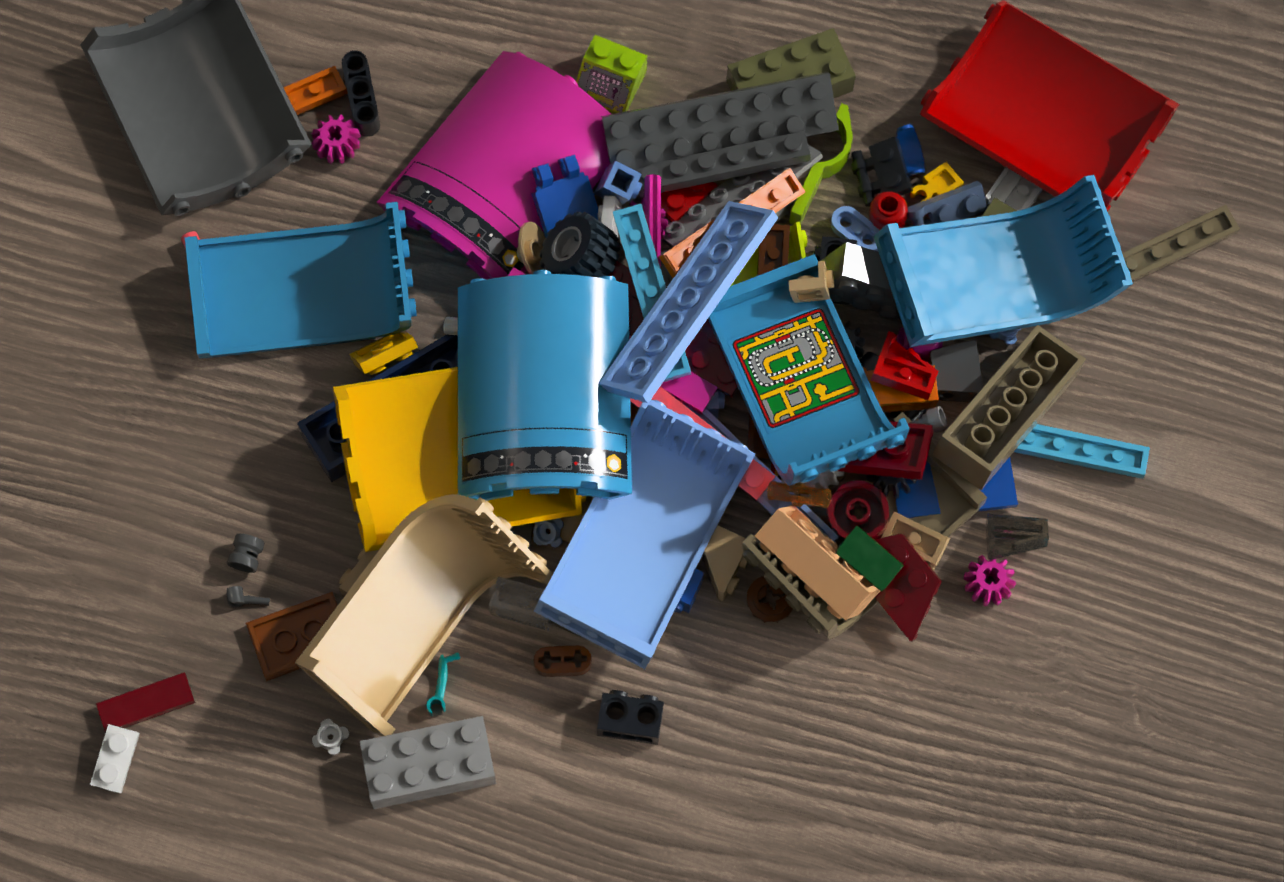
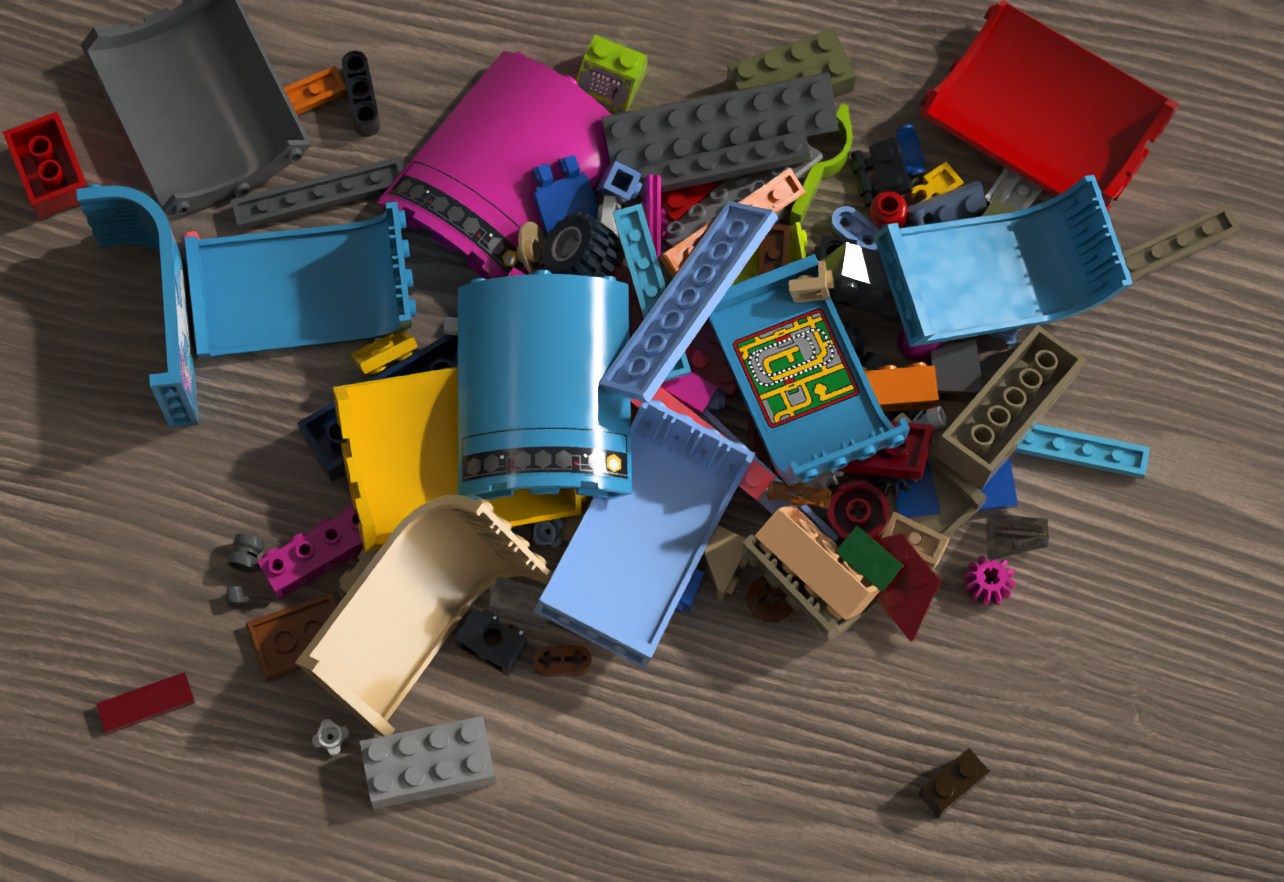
(46, 164): none -> red brick
(114, 758): white plate -> none
(133, 218): none -> dark azure panel
(312, 553): none -> dark pink brick
(316, 193): none -> dark grey plate
(335, 129): dark pink gear -> none
(441, 682): teal piece -> none
(501, 656): none -> black brick
(629, 726): black brick -> none
(904, 369): red wing -> none
(953, 782): none -> dark brown brick

